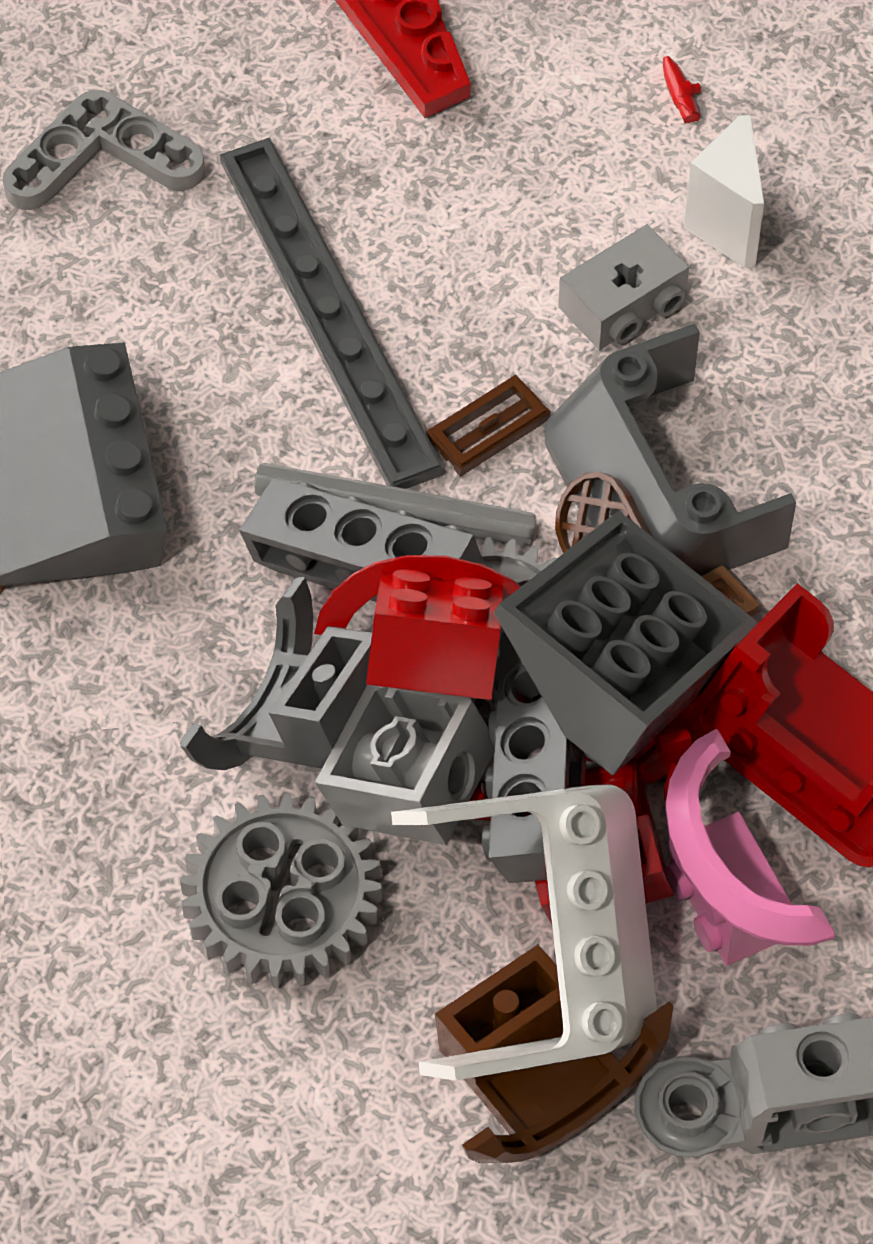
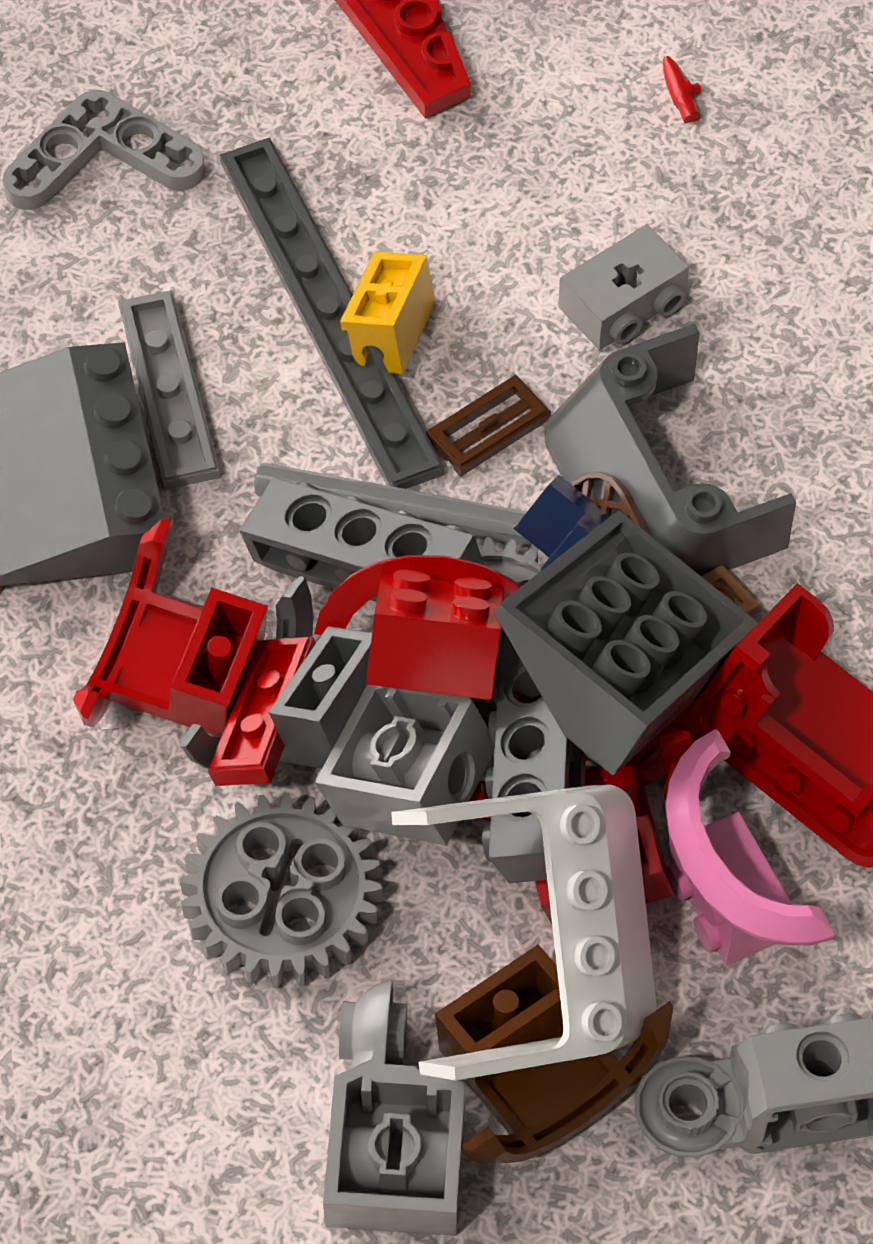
(168, 390): none -> light grey tile
(172, 654): none -> red piece
(250, 740): none -> red tile
(390, 308): none -> yellow hinge
(390, 1129): none -> light grey brick
(559, 519): none -> dark blue brick
(727, 194): white slope -> none

